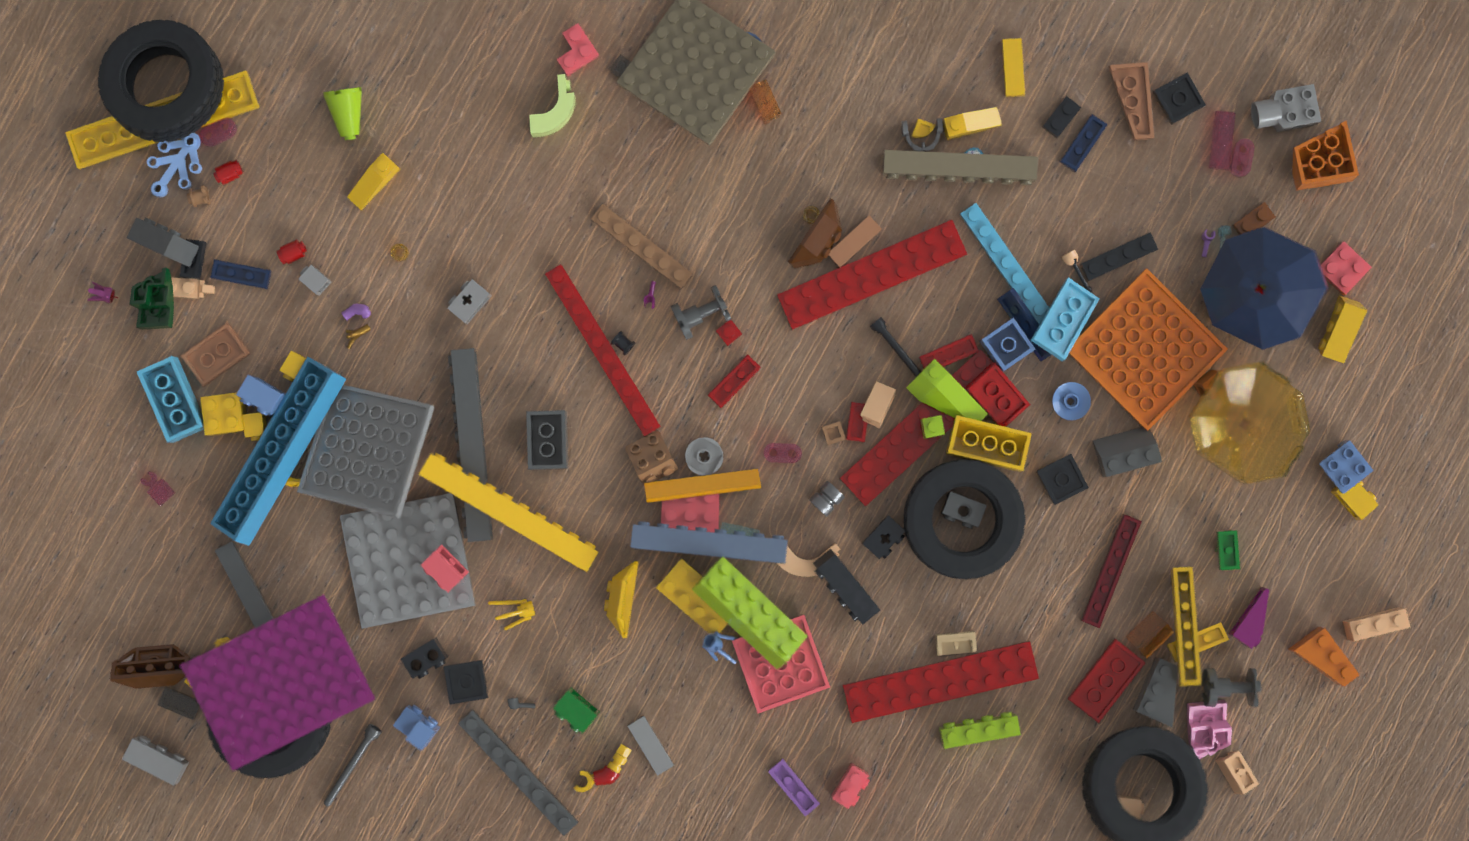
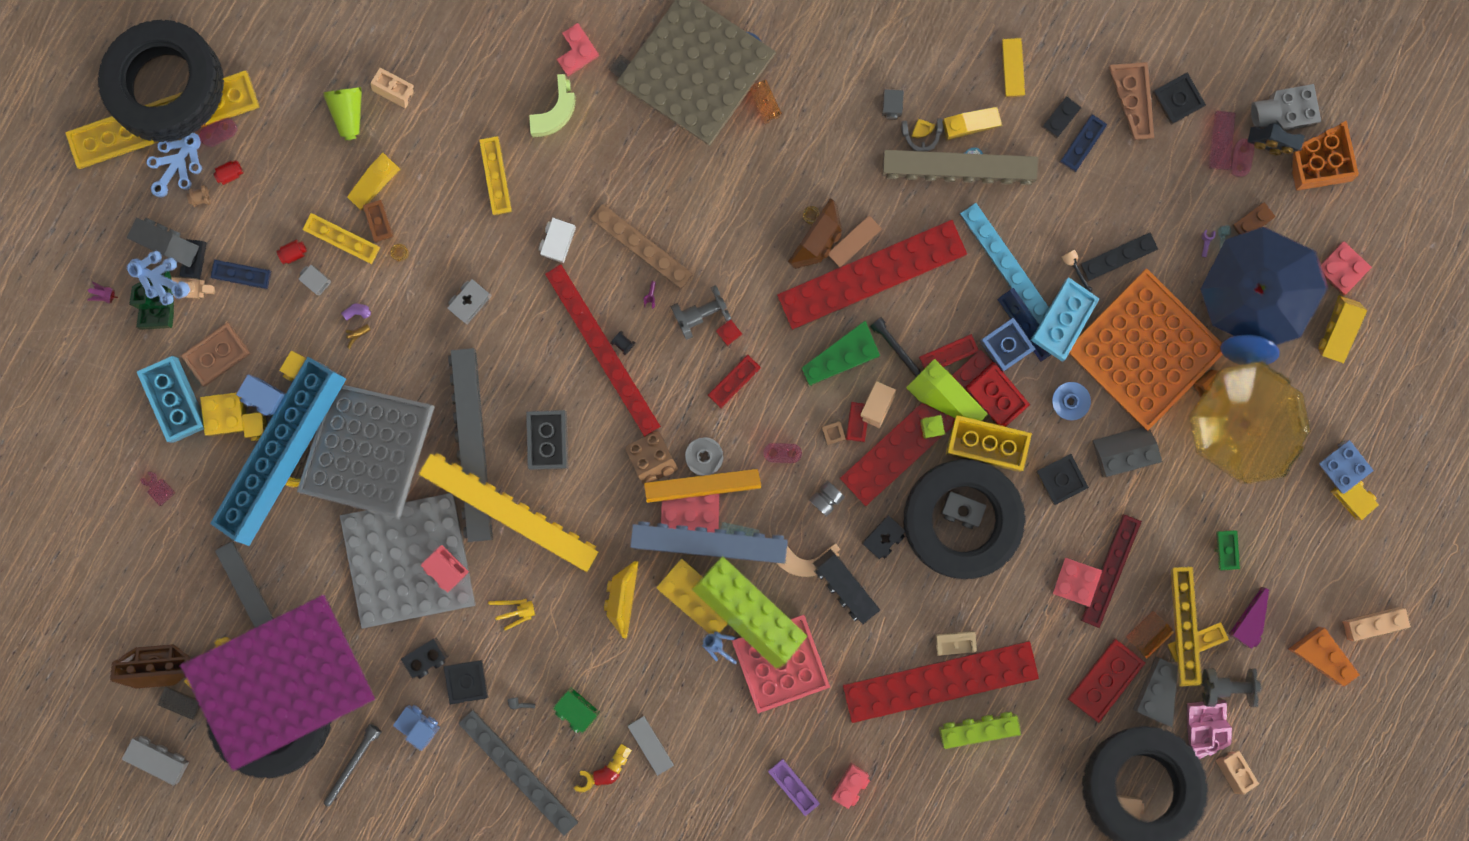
(138, 269): none -> light blue plant
(341, 238): none -> yellow plate
(378, 221): none -> dark orange plate
(392, 87): none -> light nougat hinge
(495, 175): none -> yellow plate
(557, 240): none -> white brick
(847, 353): none -> green wedge
(892, 103): none -> dark grey brick
(1077, 582): none -> coral plate
(1249, 349): none -> blue hat
(1275, 140): none -> black brick

